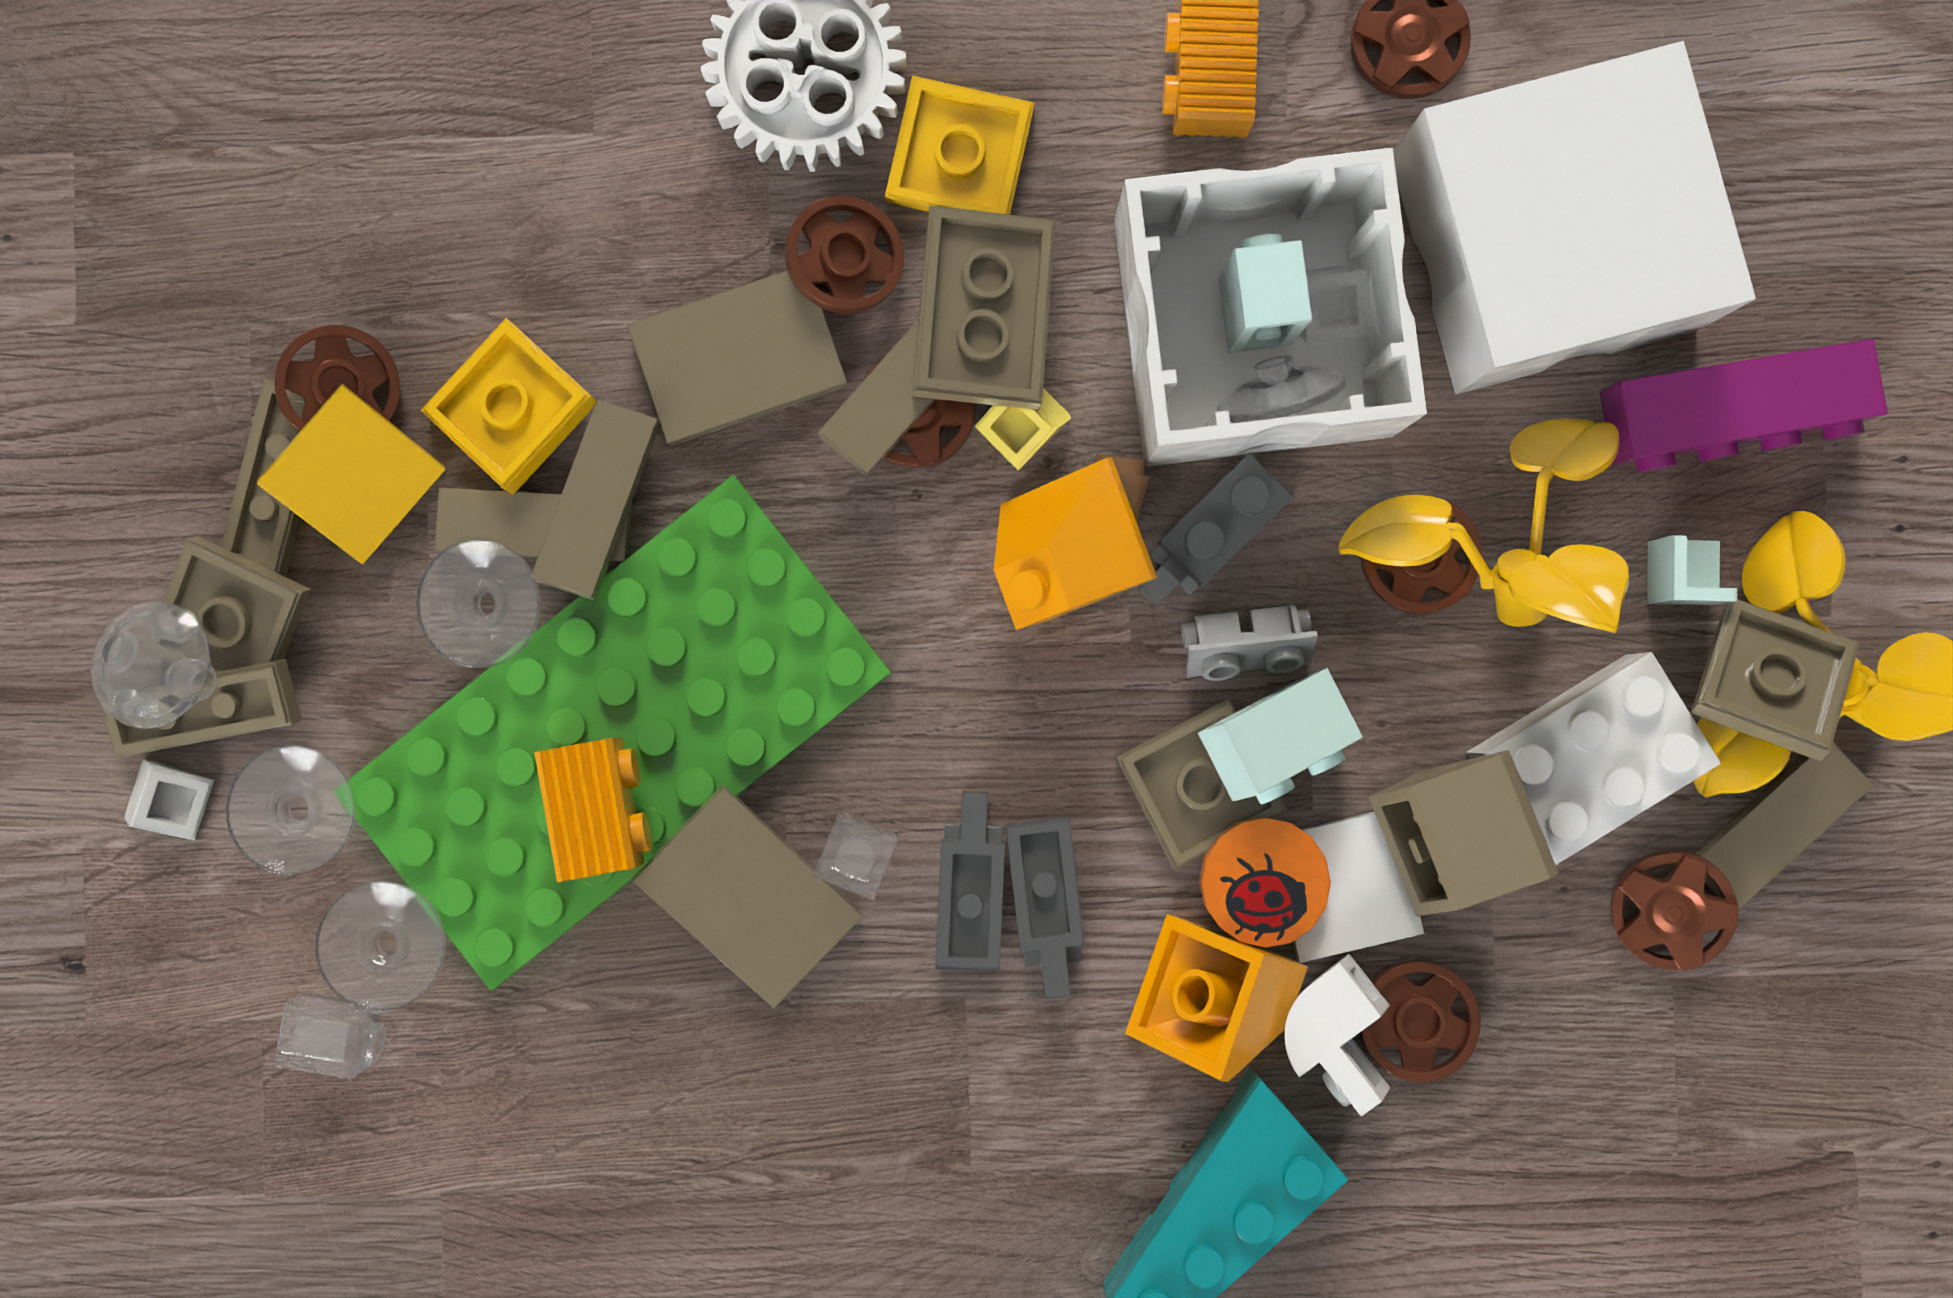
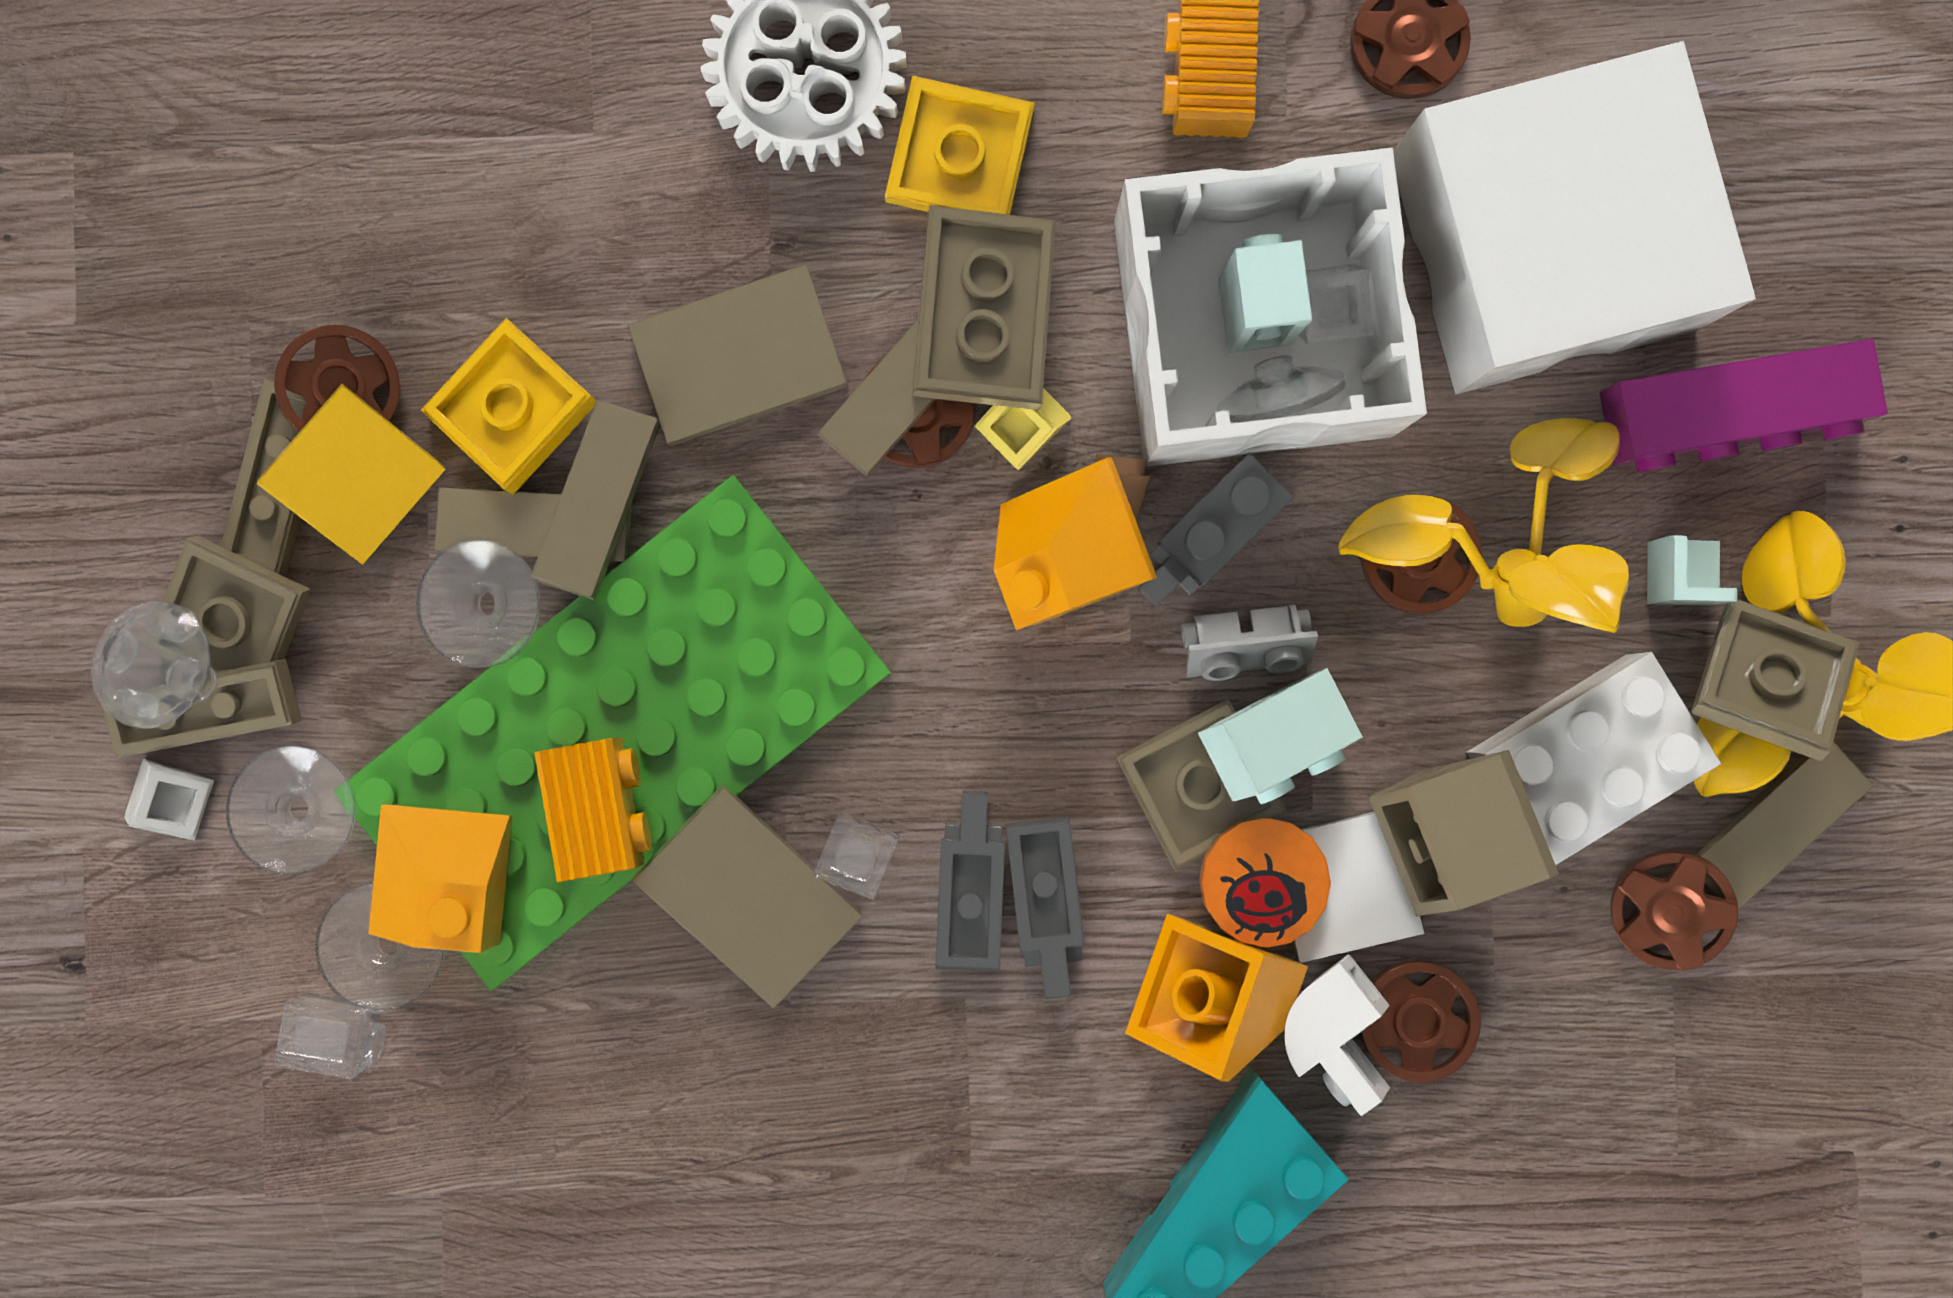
(440, 878): none -> light orange slope
(844, 255): copper wheel -> none

